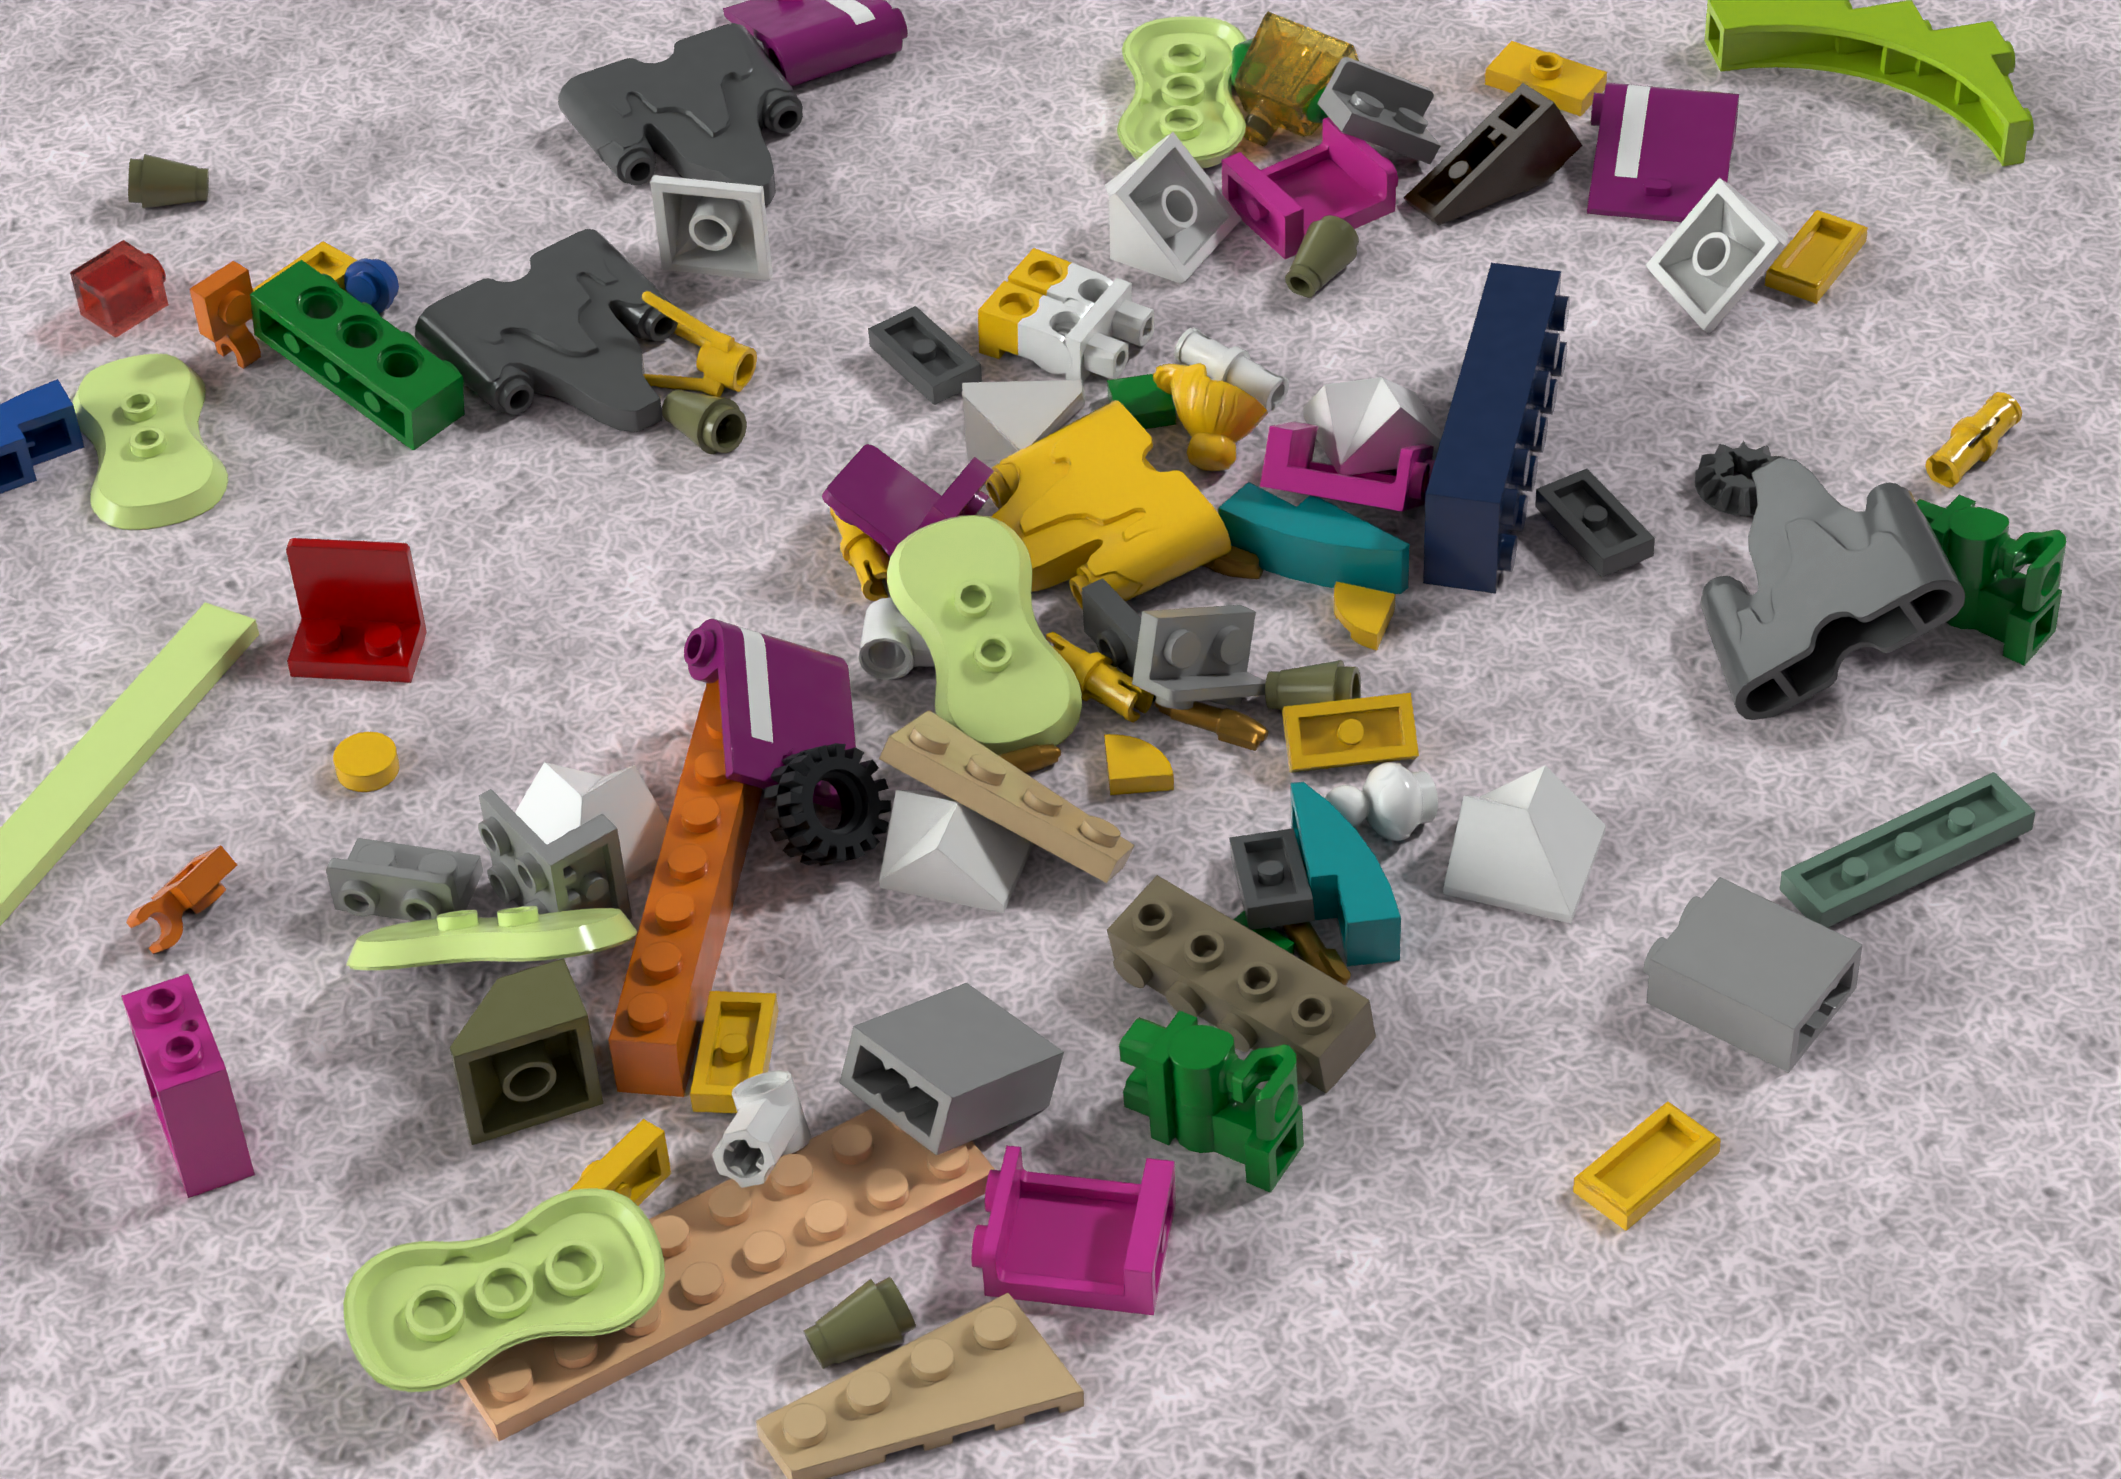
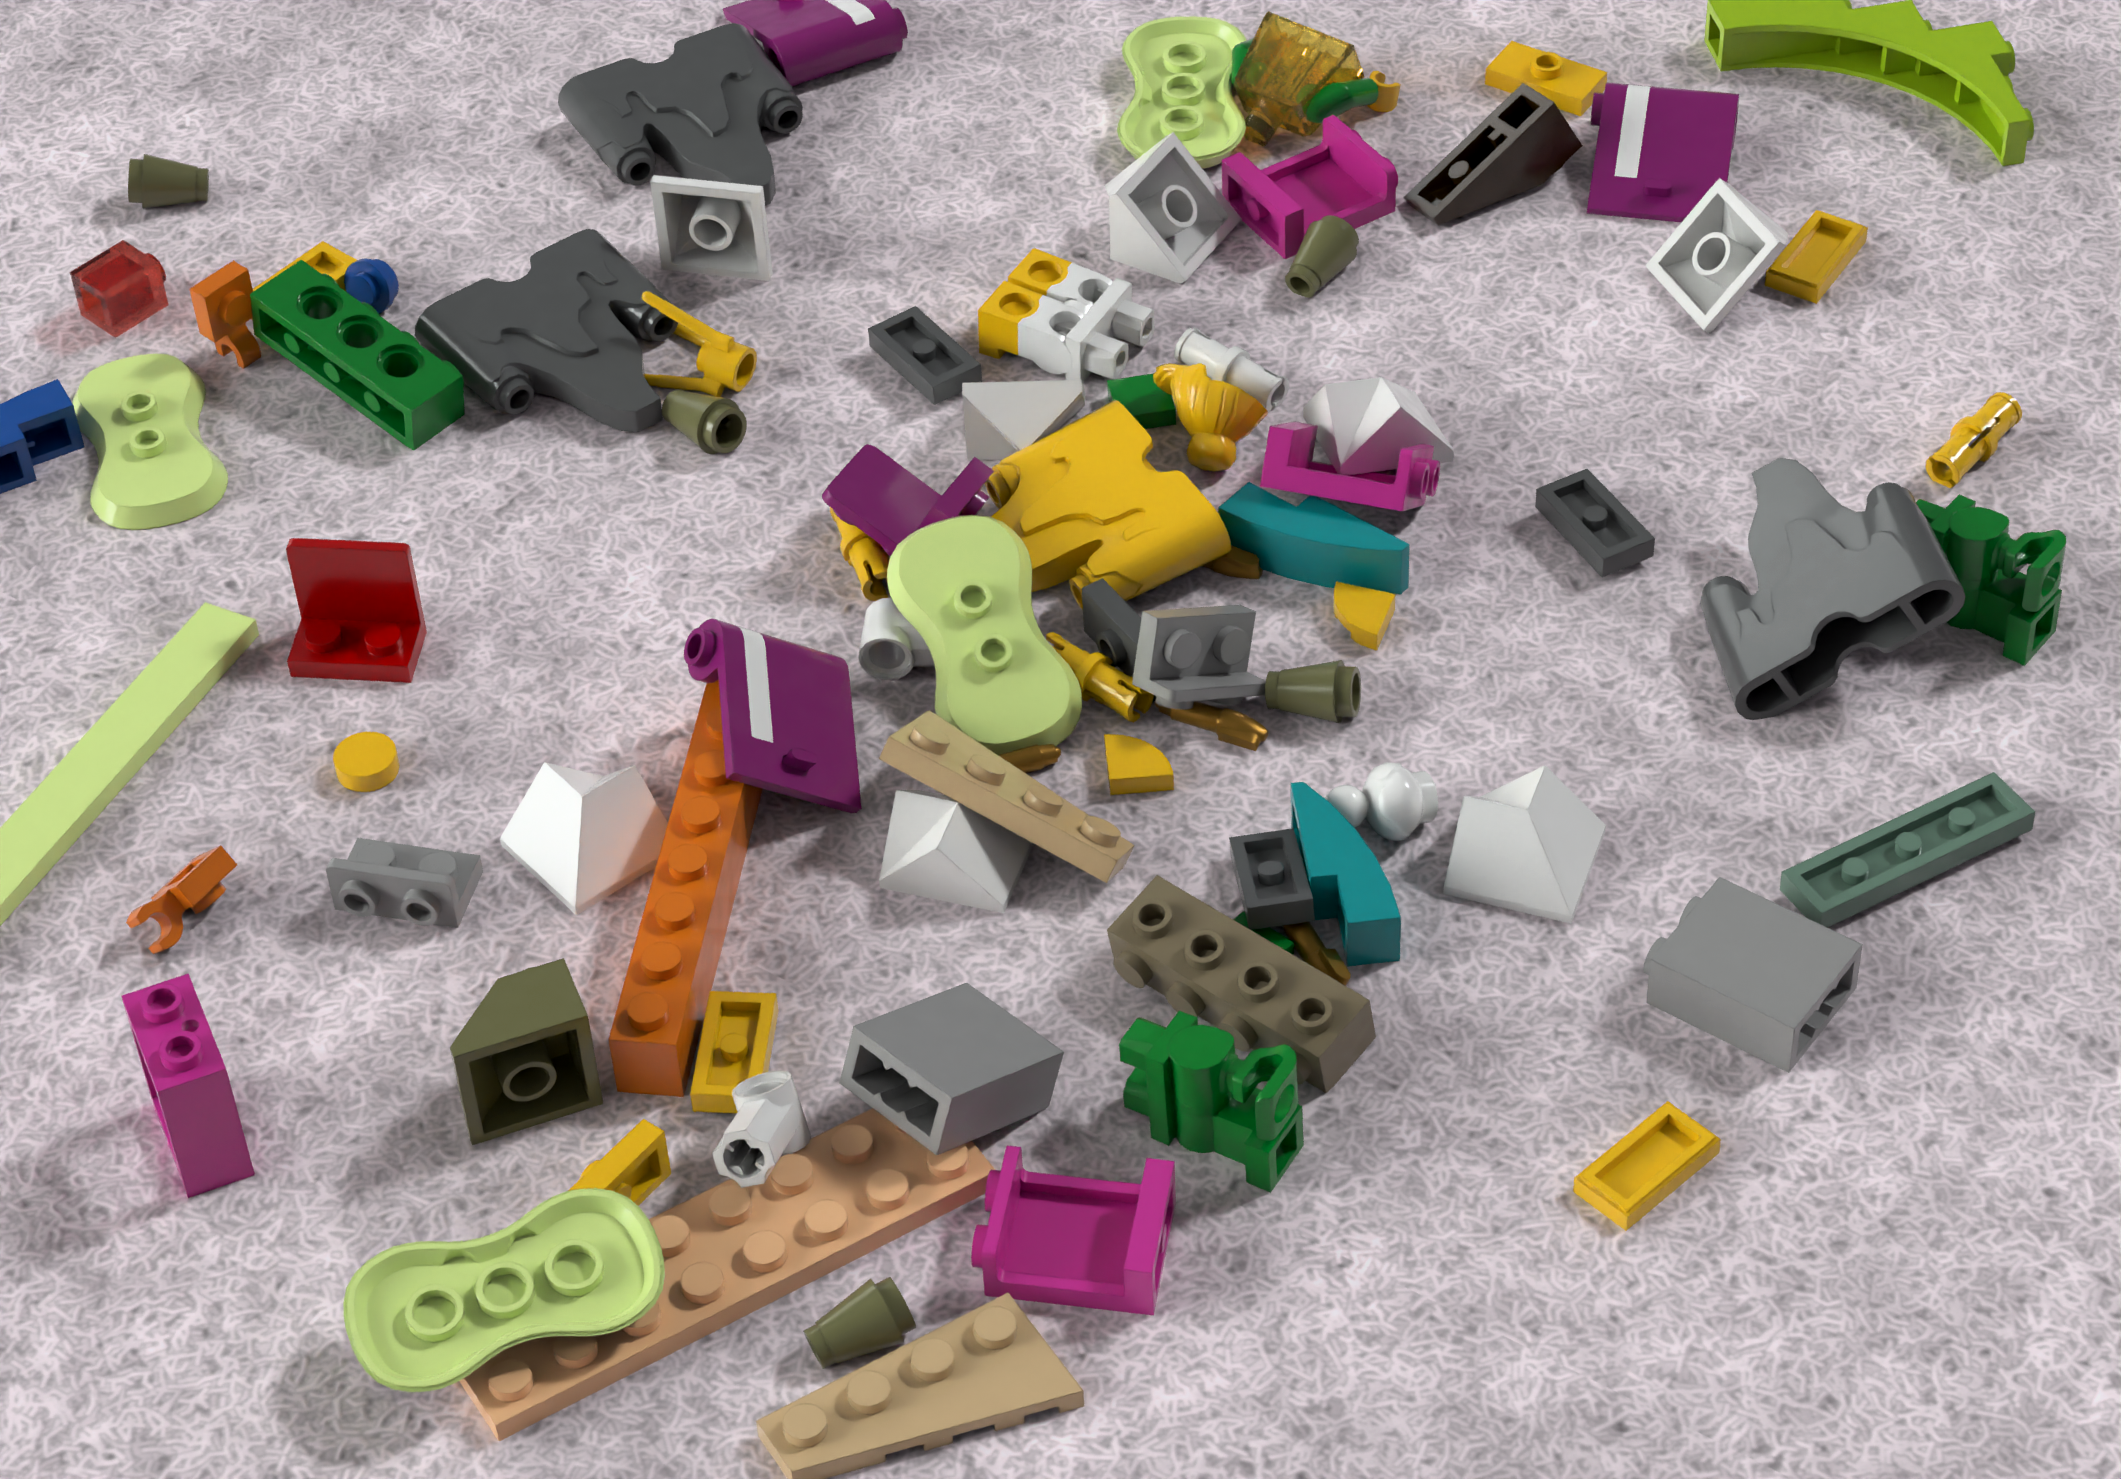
(513, 936): yellowish green plate -> none
(568, 874): light grey bracket -> none
(858, 801): black tyre -> none
(1350, 732): yellow plate -> none
(1380, 109): light grey bracket -> none
(1495, 428): dark blue brick -> none
(1727, 492): dark grey gear -> none

